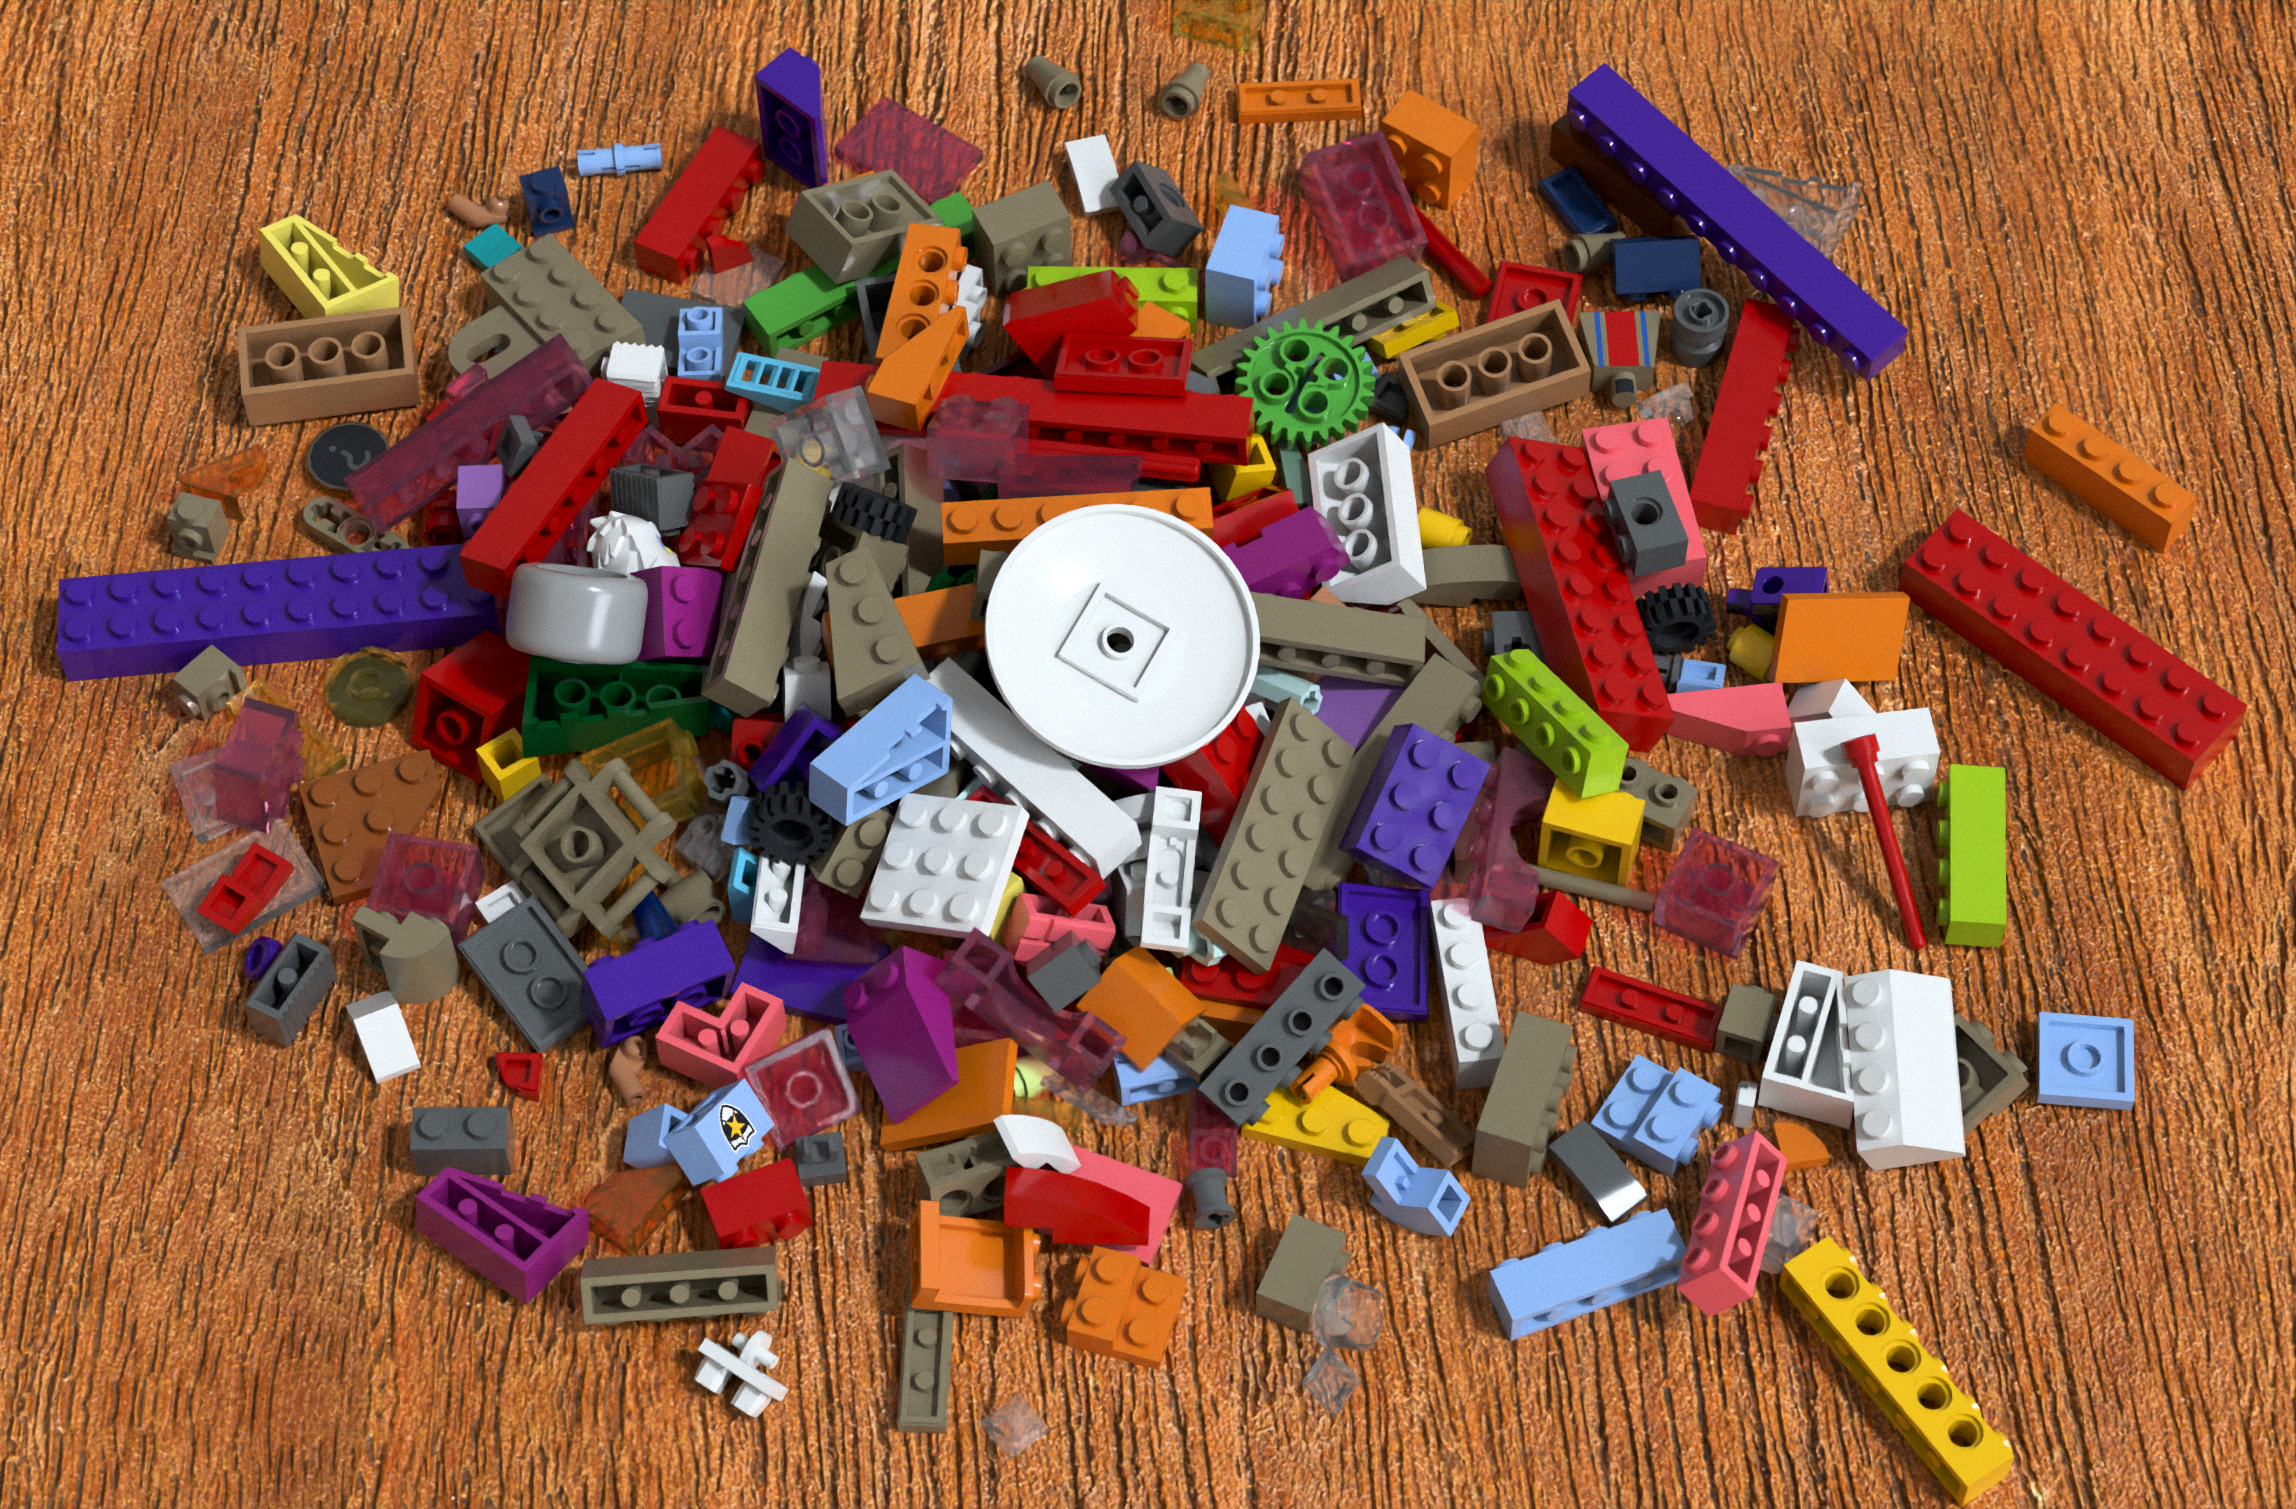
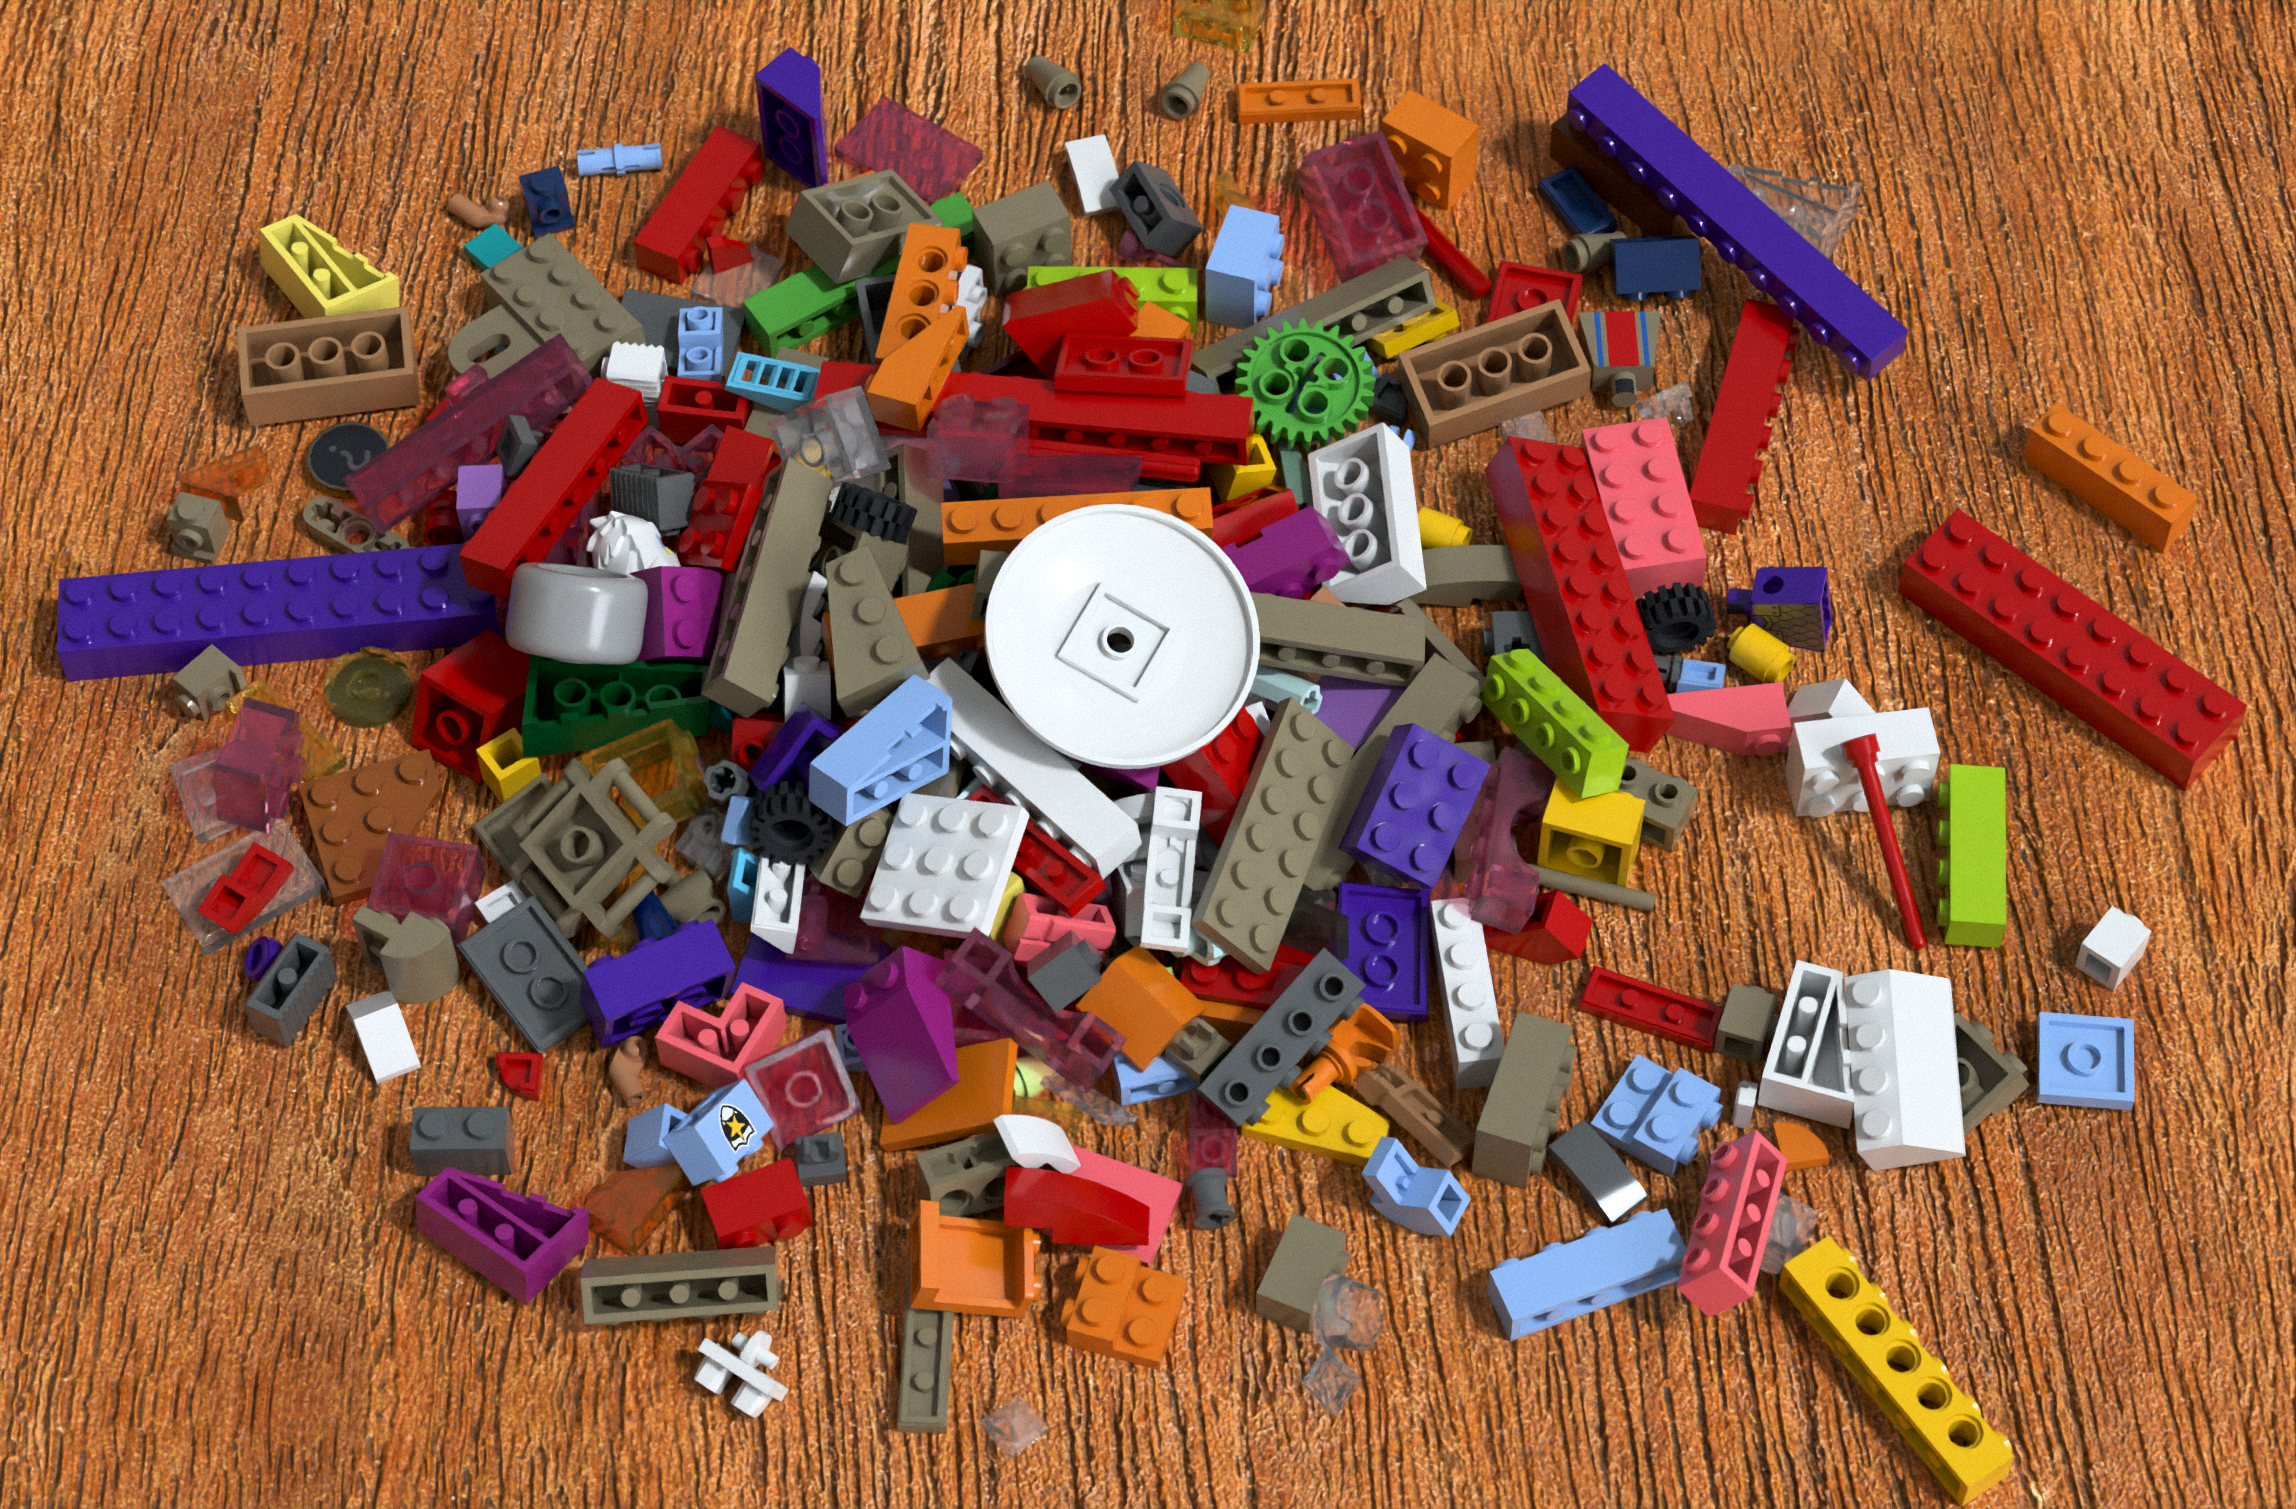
(1646, 501): dark grey brick -> none
(1699, 328): dark grey wheel -> none
(1715, 893): clear pink brick -> none
(1838, 637): orange tile -> none
(2113, 948): none -> white brick

